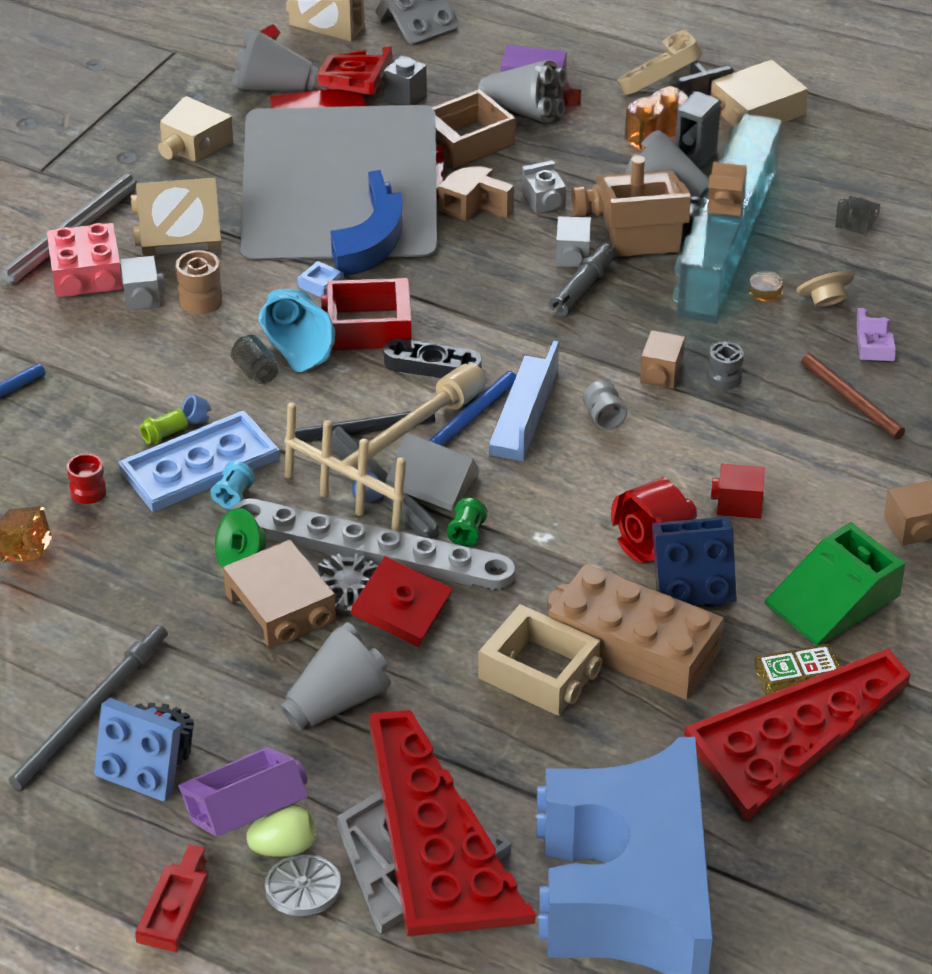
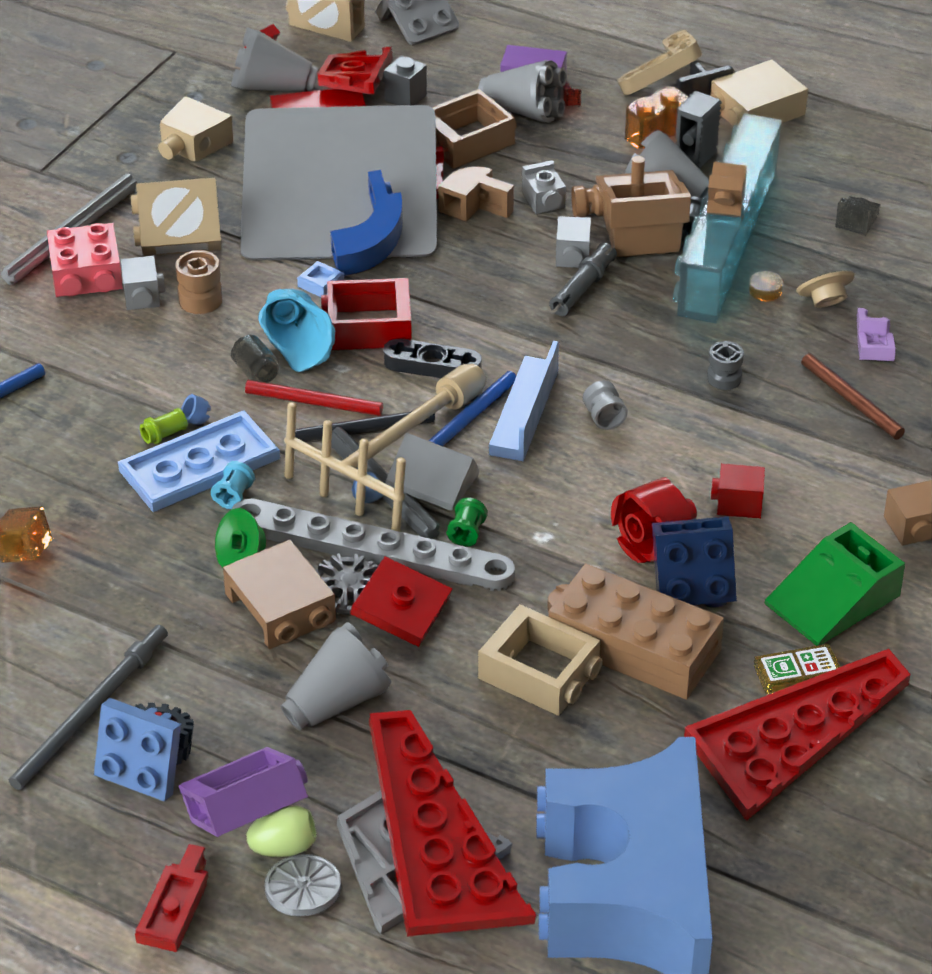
(86, 478): red wheel -> none
(314, 397): none -> red bar
(662, 359): medium nougat brick -> none

